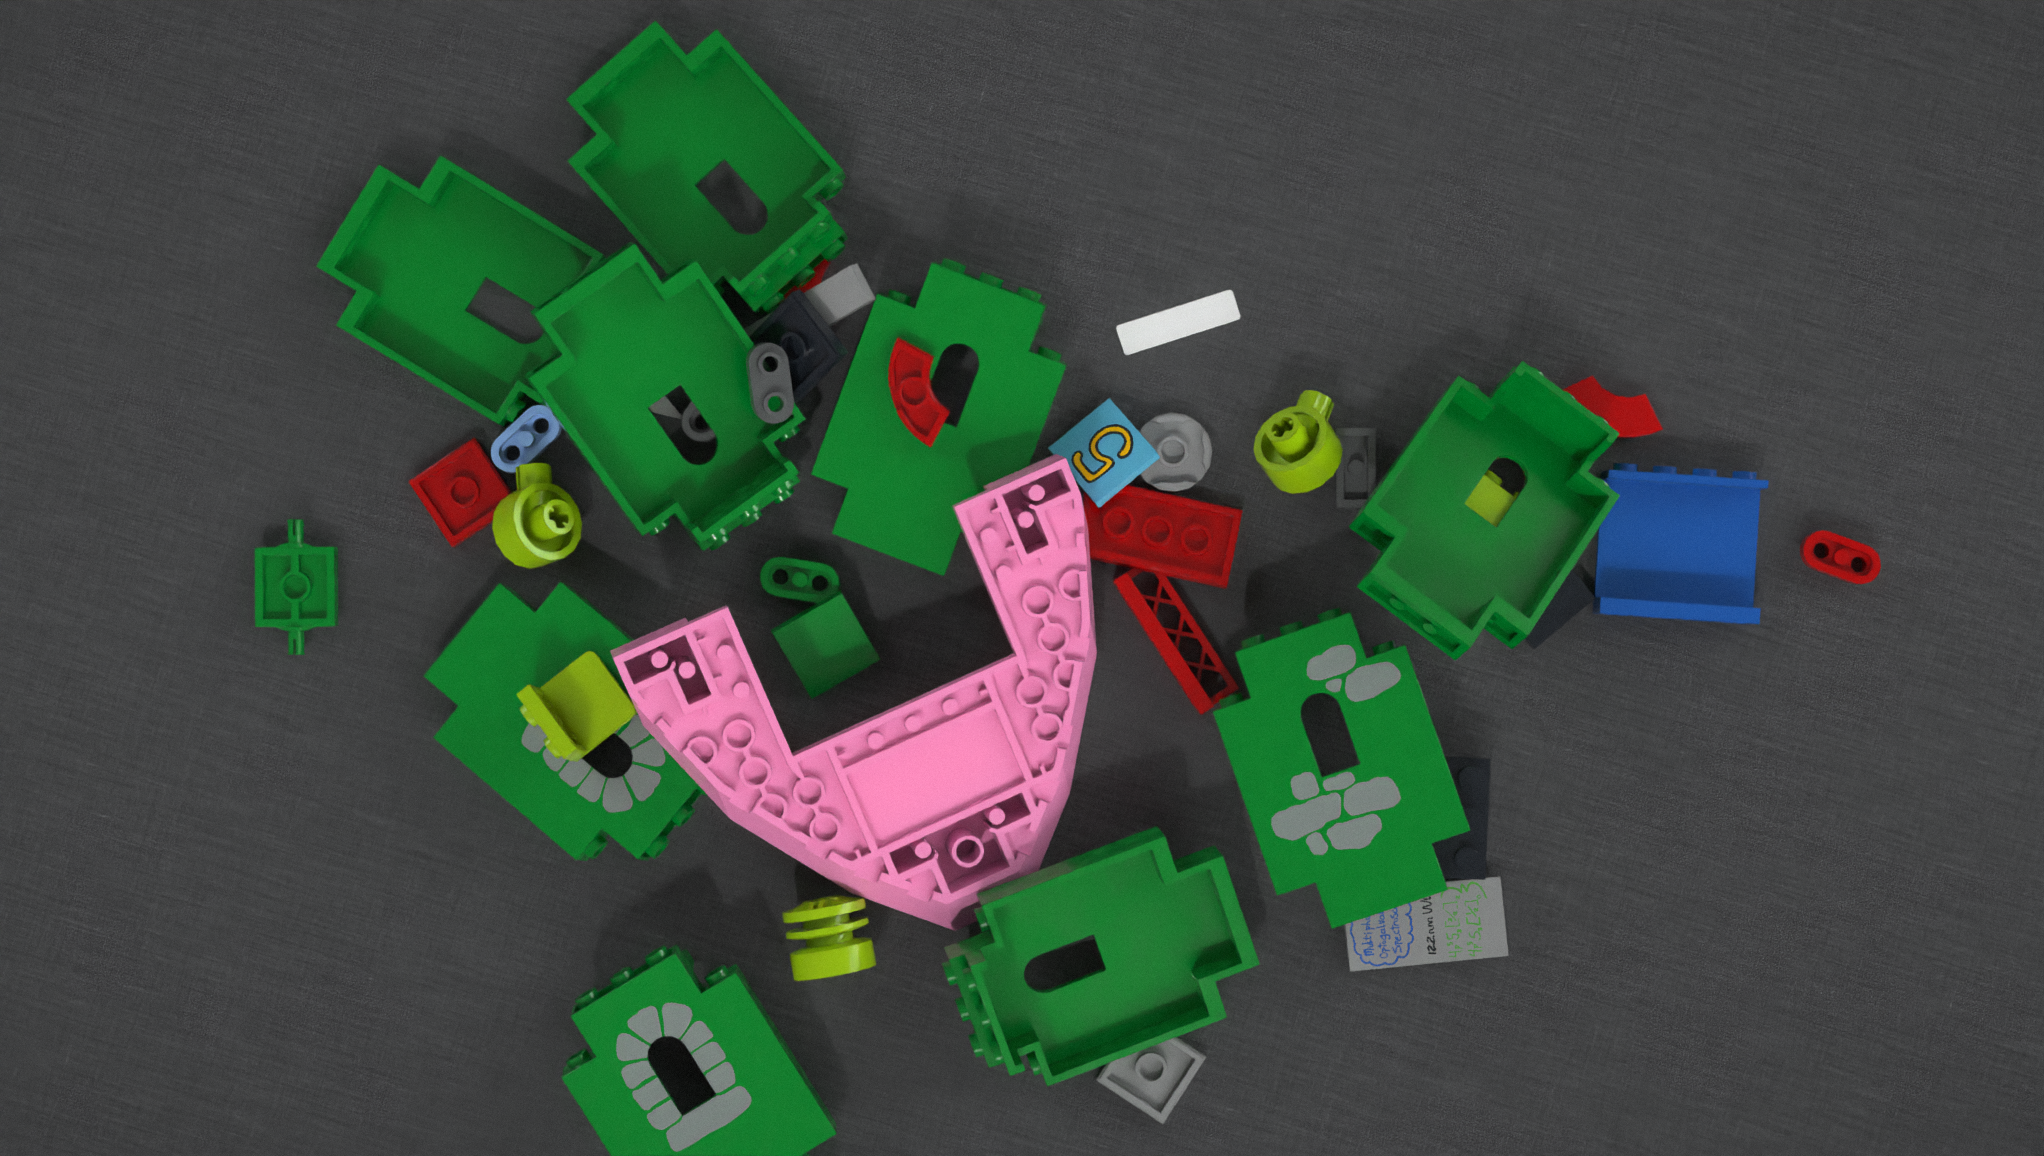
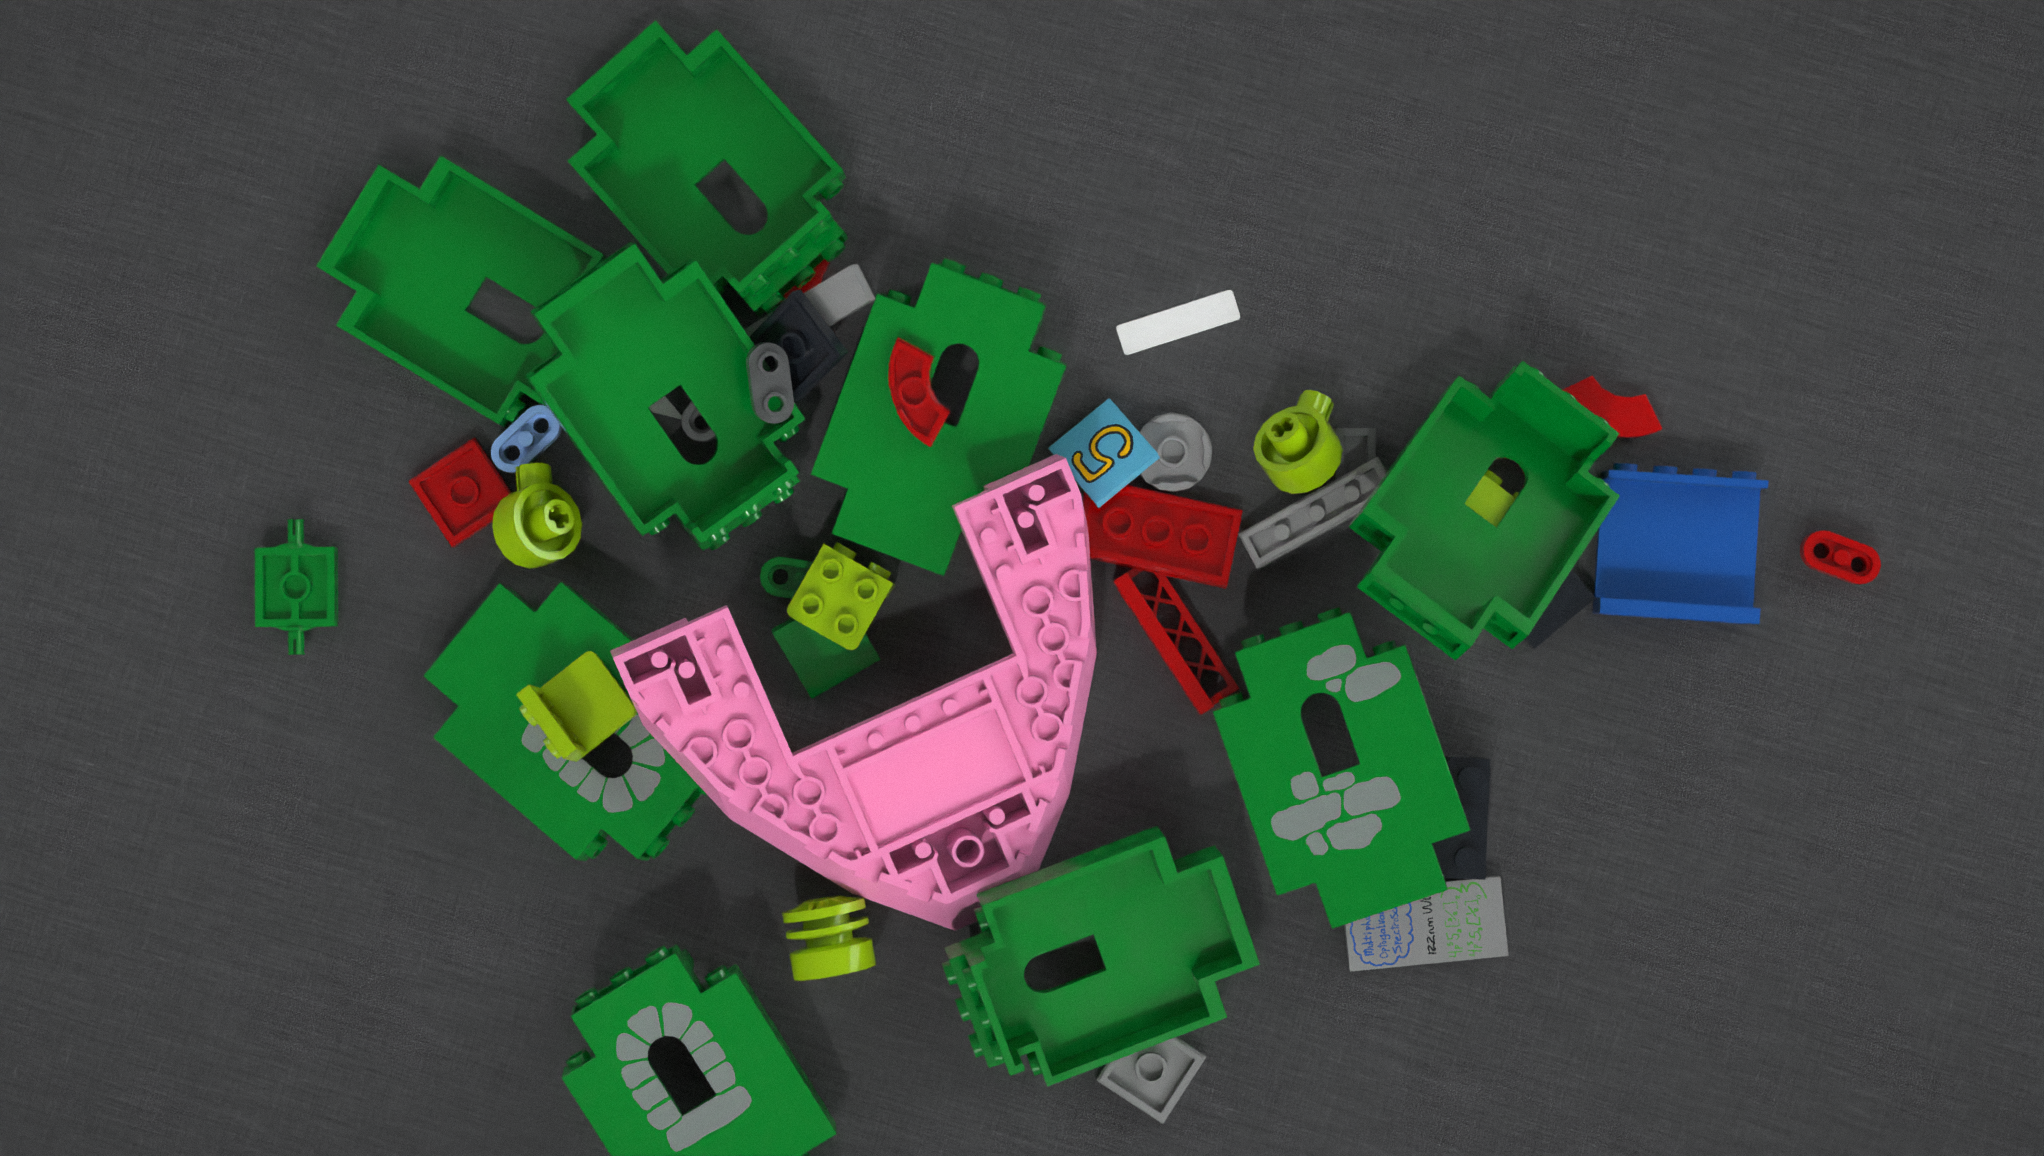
(840, 596): none -> lime bracket
(1312, 514): none -> light grey tile

